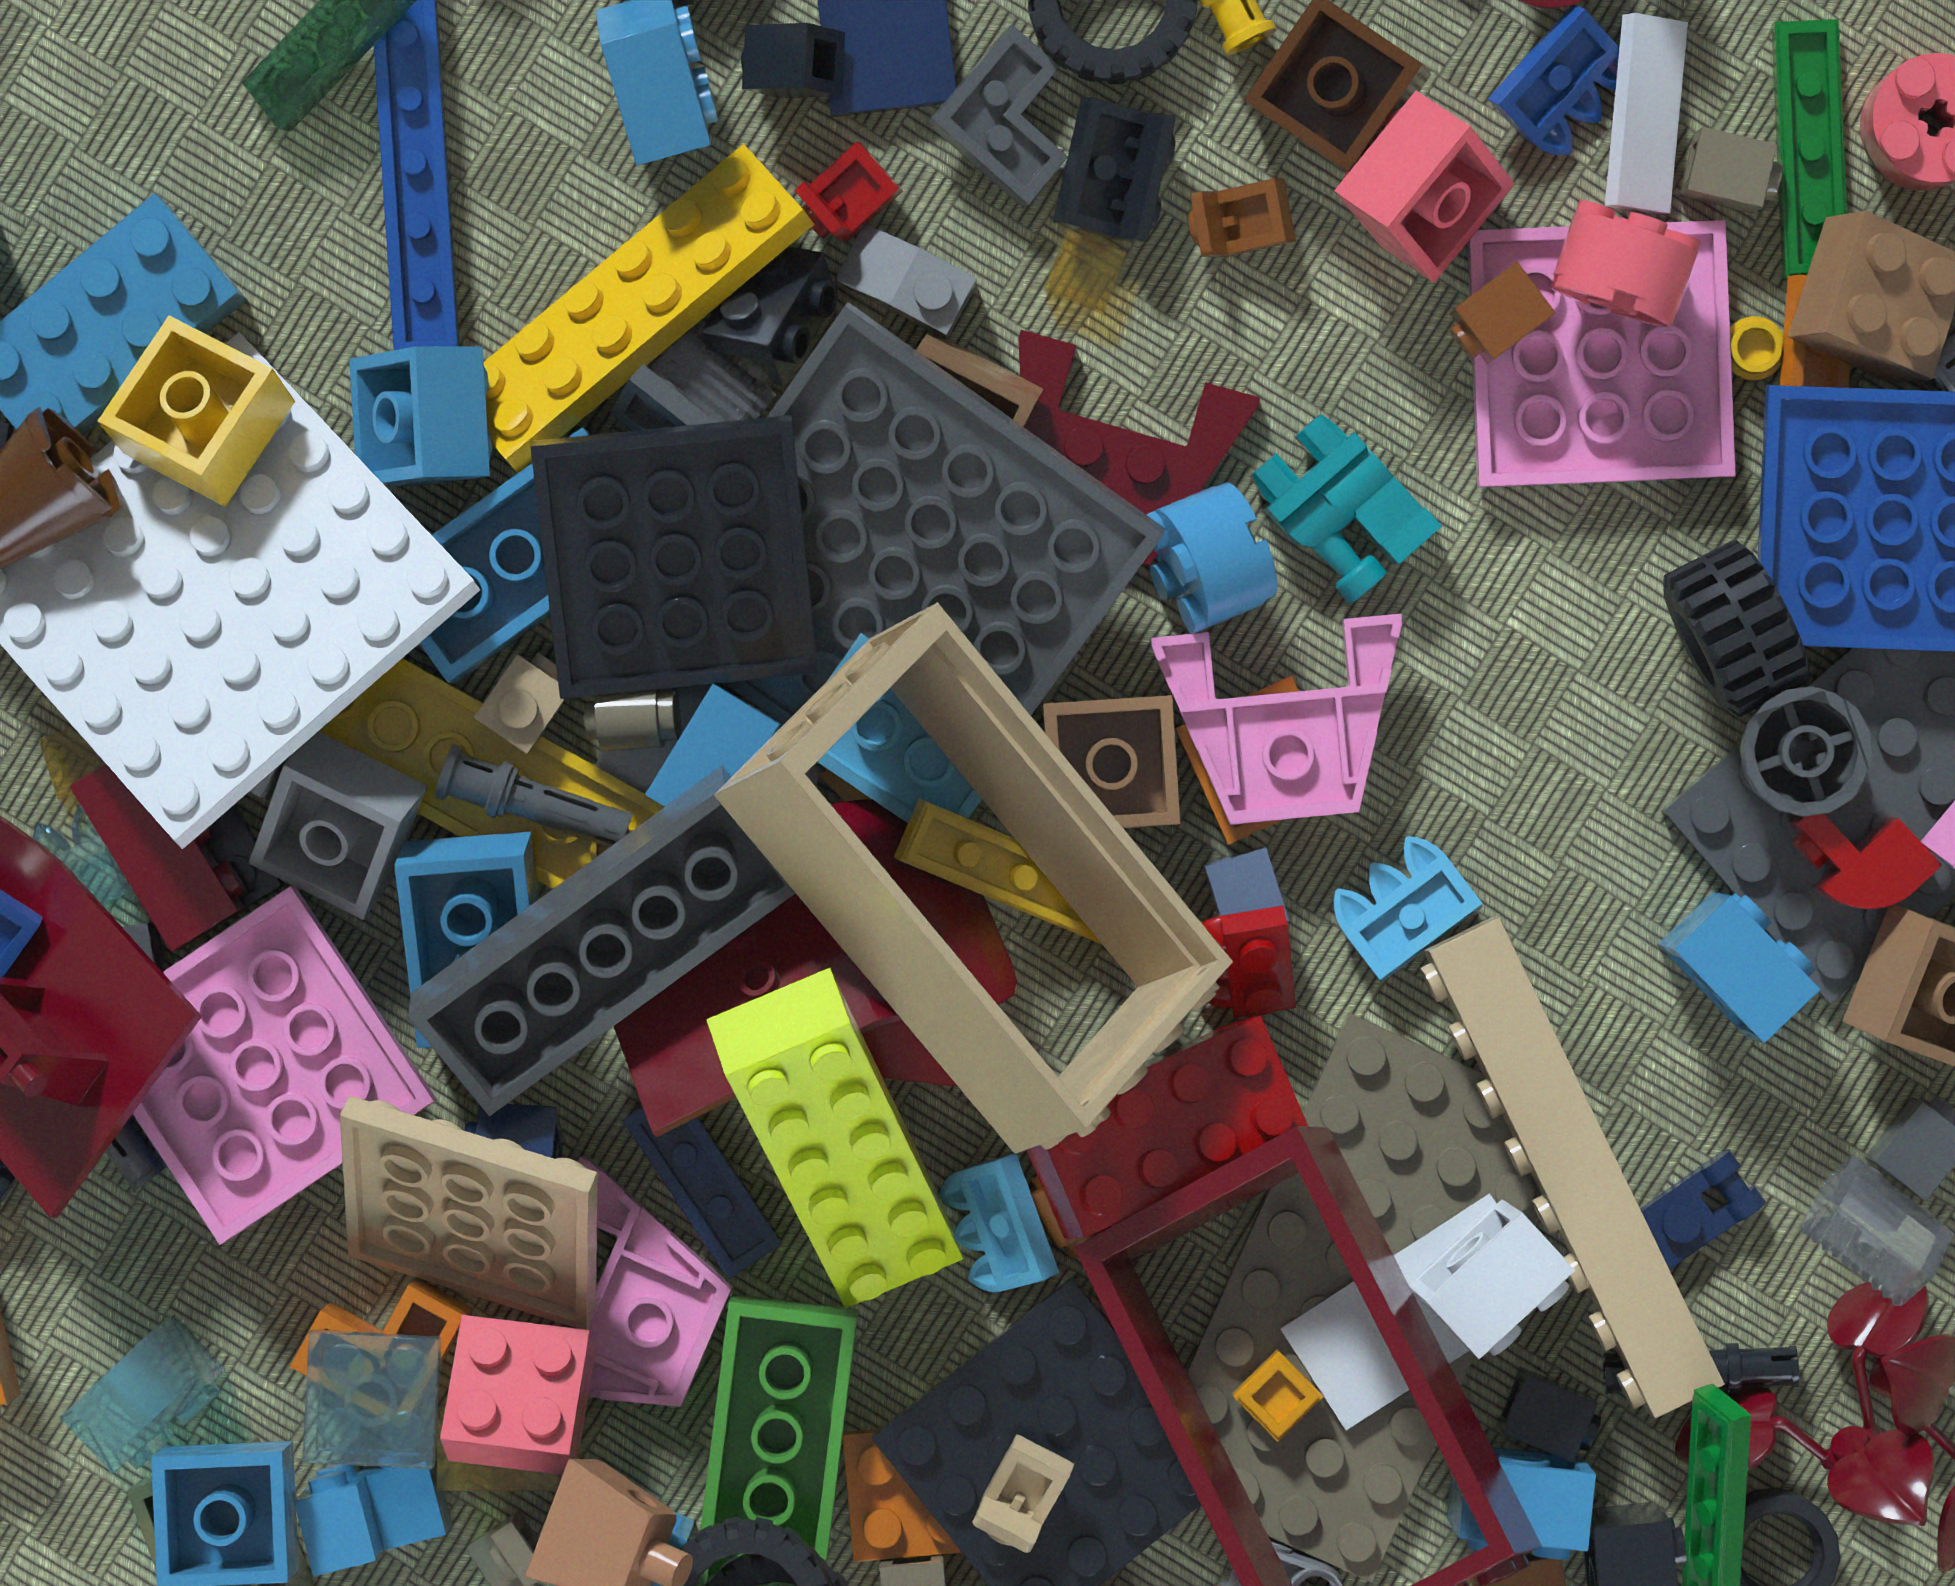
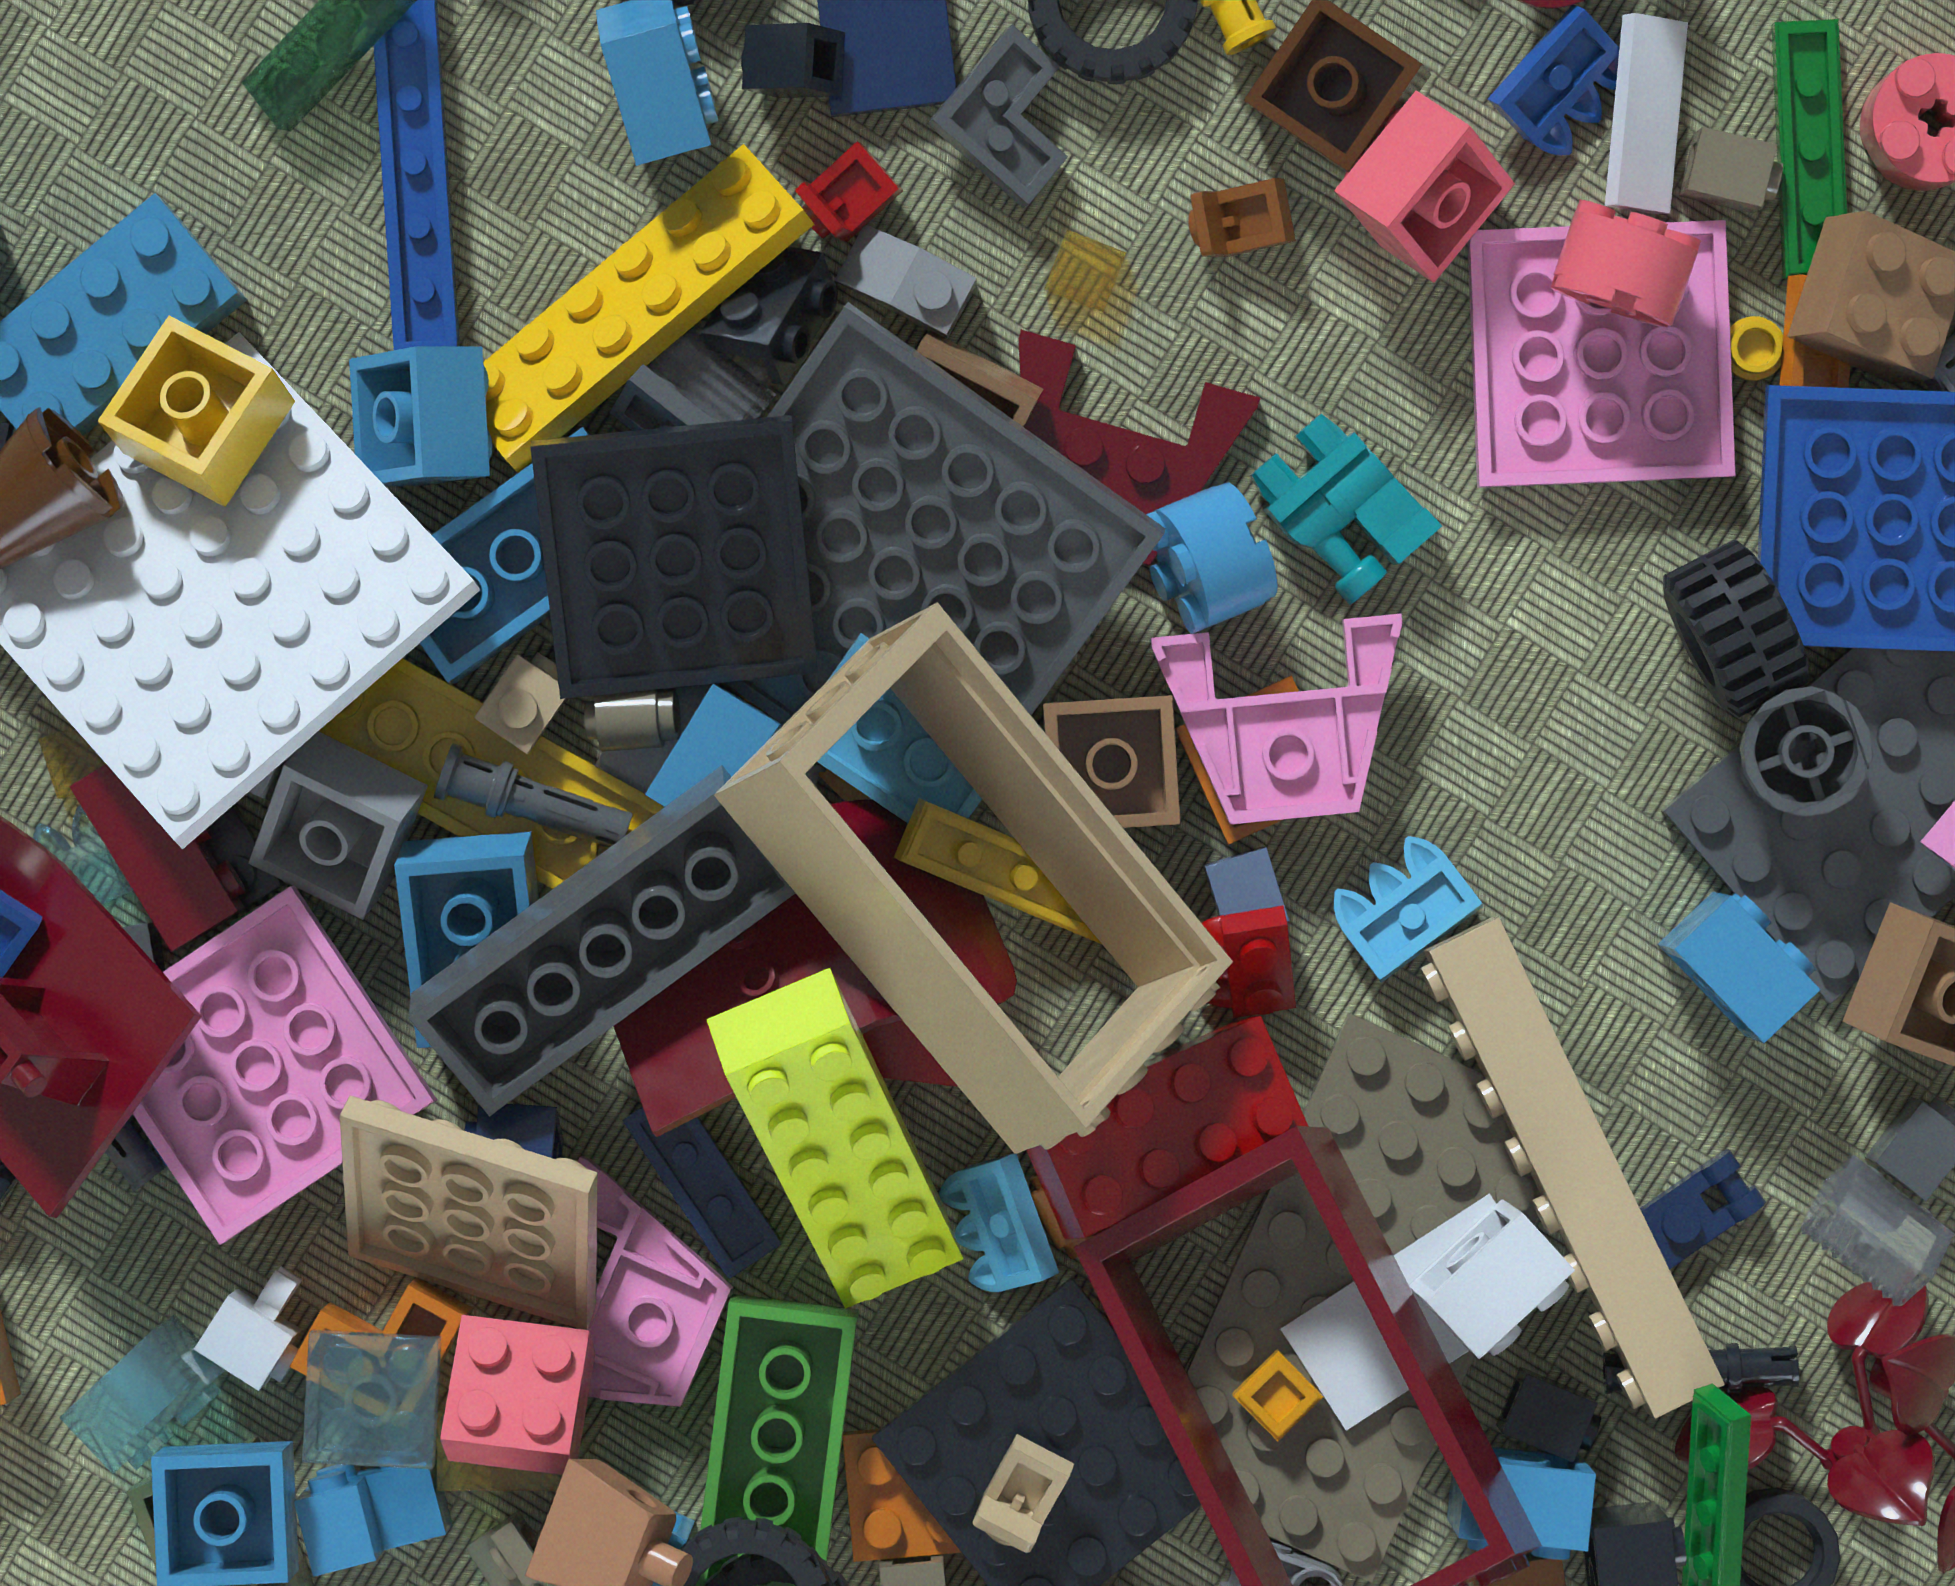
(251, 1335): none -> white brick
(1115, 170): black bracket -> none
(1499, 314): dark orange brick -> none
(1874, 872): red brick -> none

